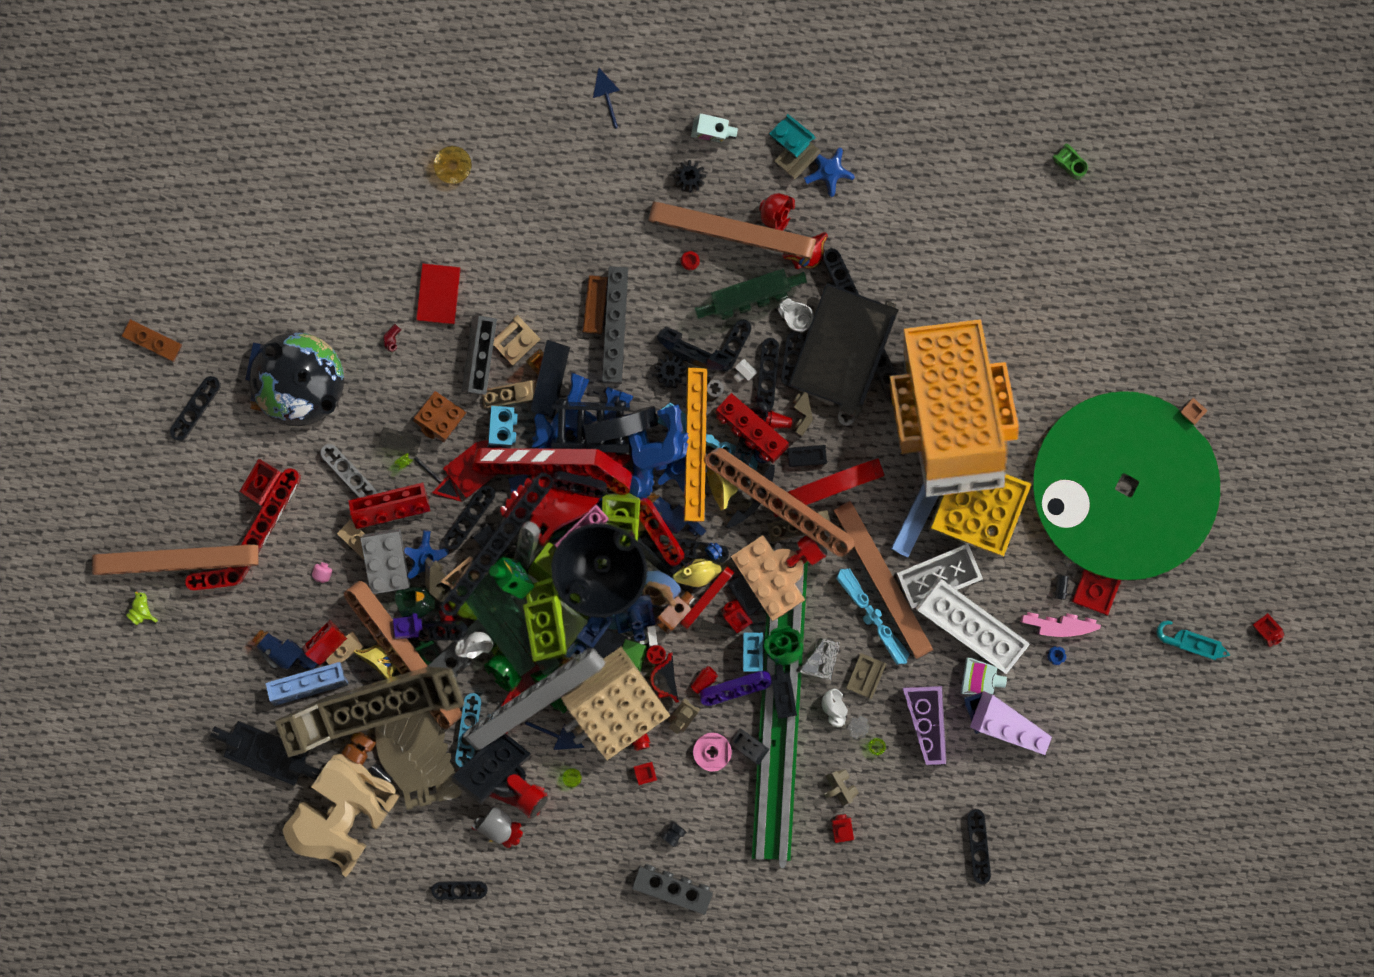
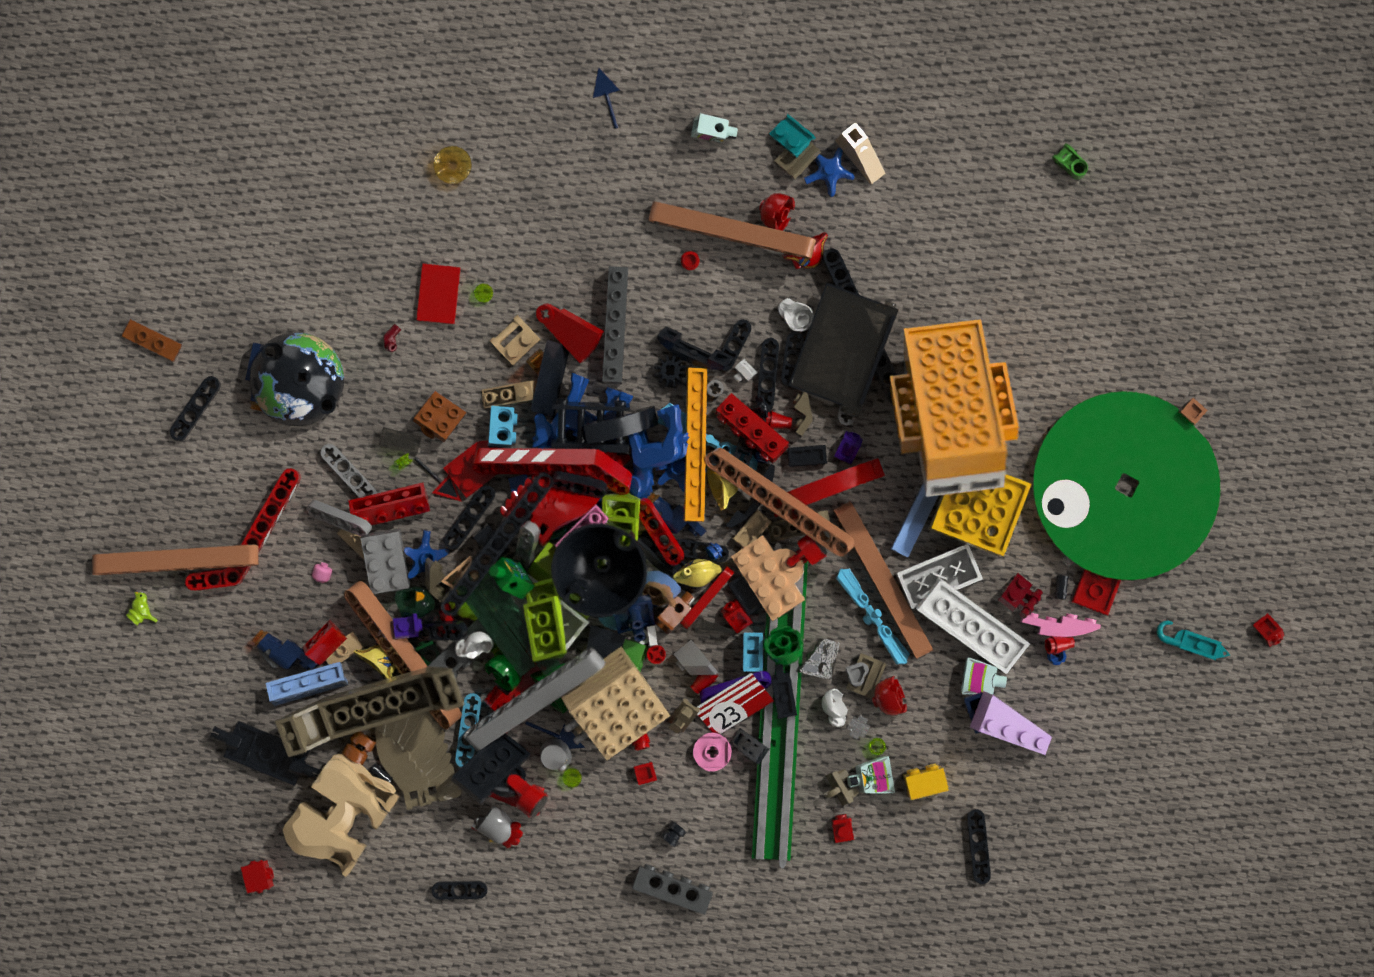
(257, 876): none -> red head
(260, 482): red slope -> none
(339, 518): none -> light grey beam
(479, 355): dark grey brick -> none
(483, 293): none -> clear neon green plate
(496, 698): none -> red bracket
(555, 754): none -> light grey hat
(572, 331): none -> red piece
(587, 637): dark blue plate -> none
(595, 304): dark orange plate -> none
(663, 679): black hat -> none
(692, 182): black gear -> none
(693, 660): none -> light grey slope
(734, 704): none -> sticker
(750, 293): clear green brick -> none
(752, 529): none -> tan plate
(848, 447): none -> dark purple bracket
(856, 673): none -> light grey tile
(861, 153): none -> tan slope
(873, 776): none -> torso
(889, 697): none -> red cylinder
(925, 782): none -> yellow brick
(928, 719): lavender wedge -> none
(1016, 591): none -> dark red plate
(1058, 644): none -> red cone

